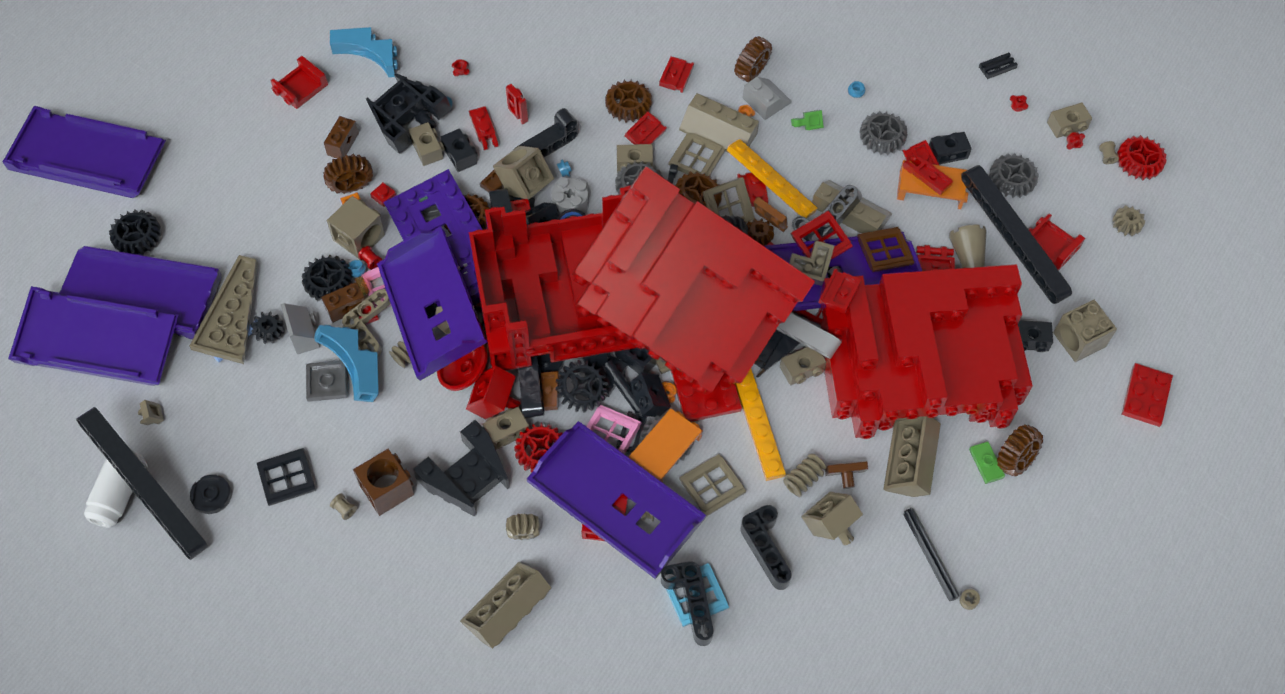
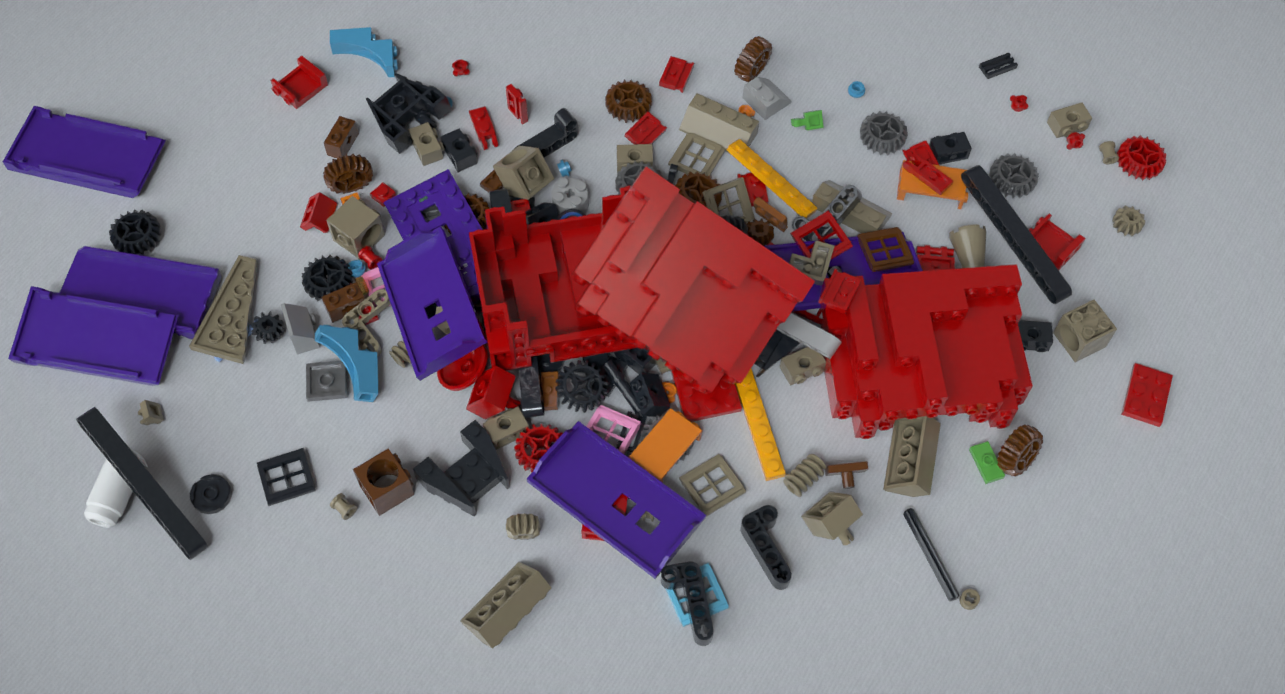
(317, 212): none -> red panel

